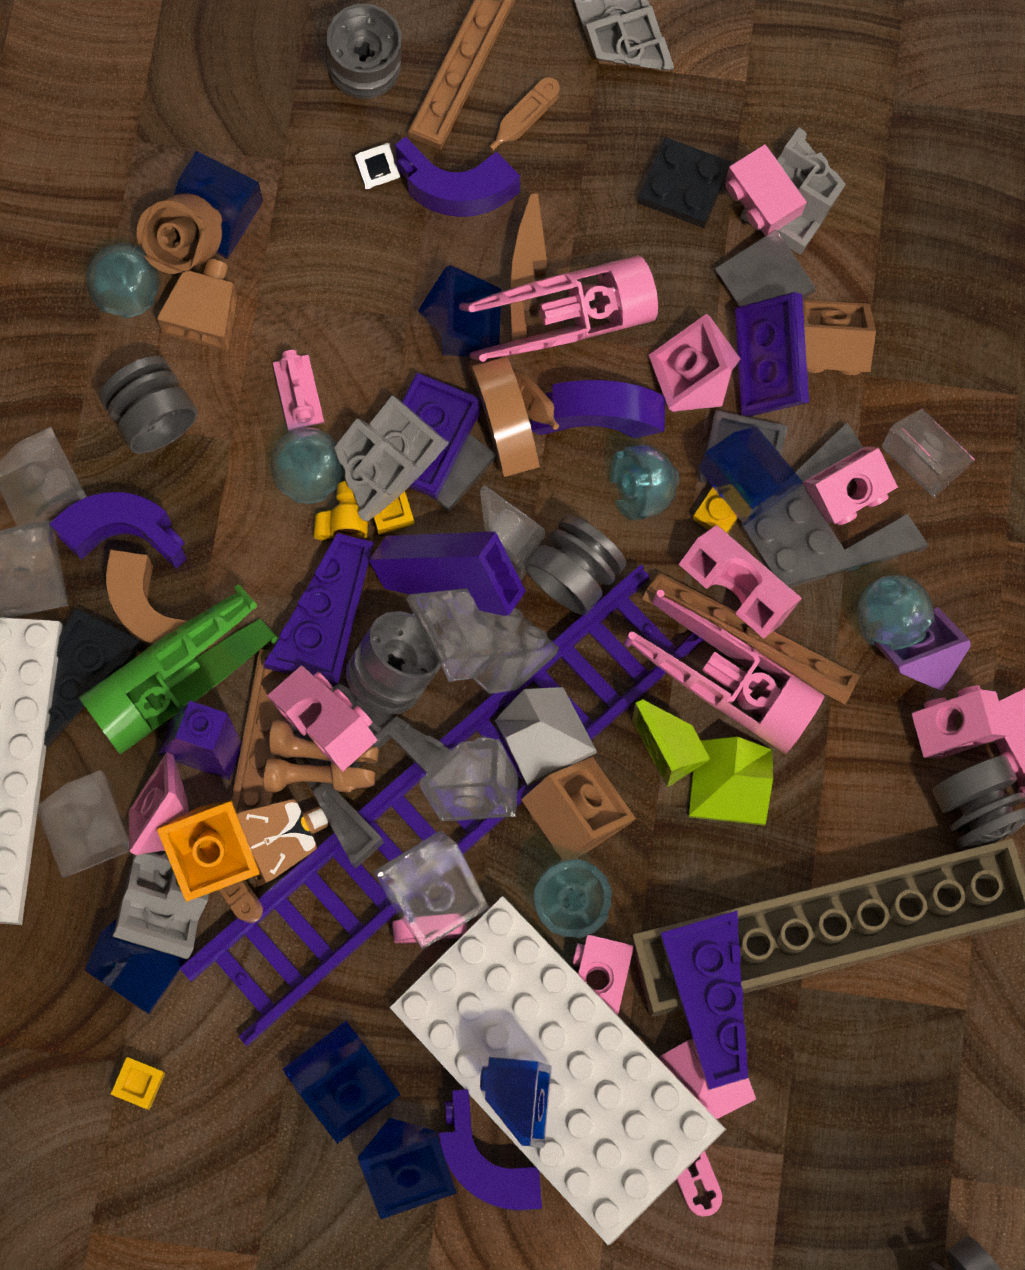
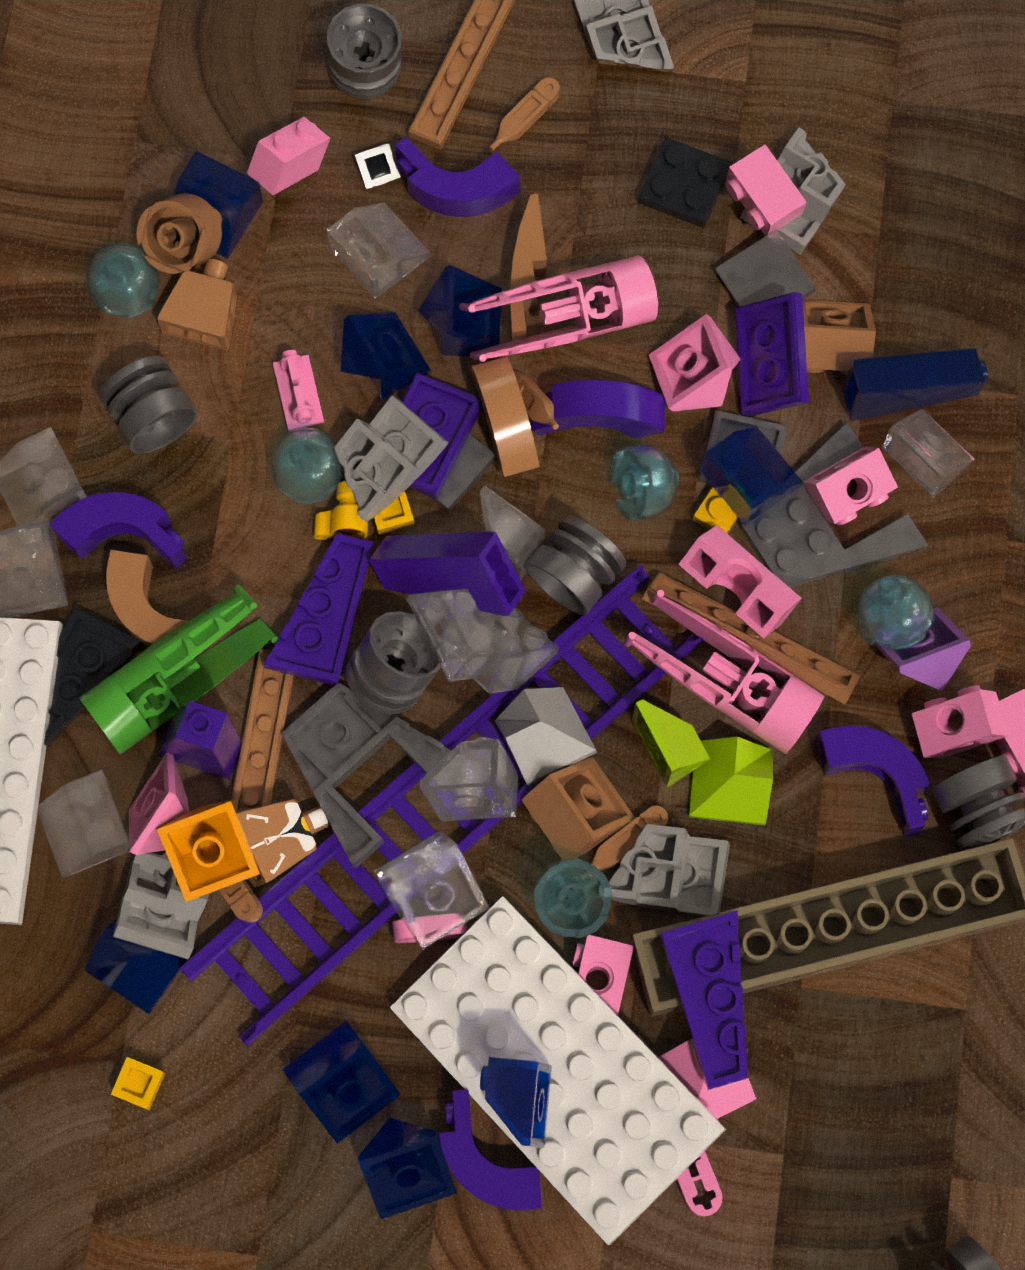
(280, 773): medium nougat piece -> none
(288, 155): none -> bright pink brick
(324, 715): bright pink arch -> none
(376, 246): none -> clear slope
(381, 350): none -> clear blue slope
(617, 846): none -> medium nougat piece
(672, 872): none -> light grey slope
(883, 756): none -> dark purple arch
(911, 381): none -> clear blue slope

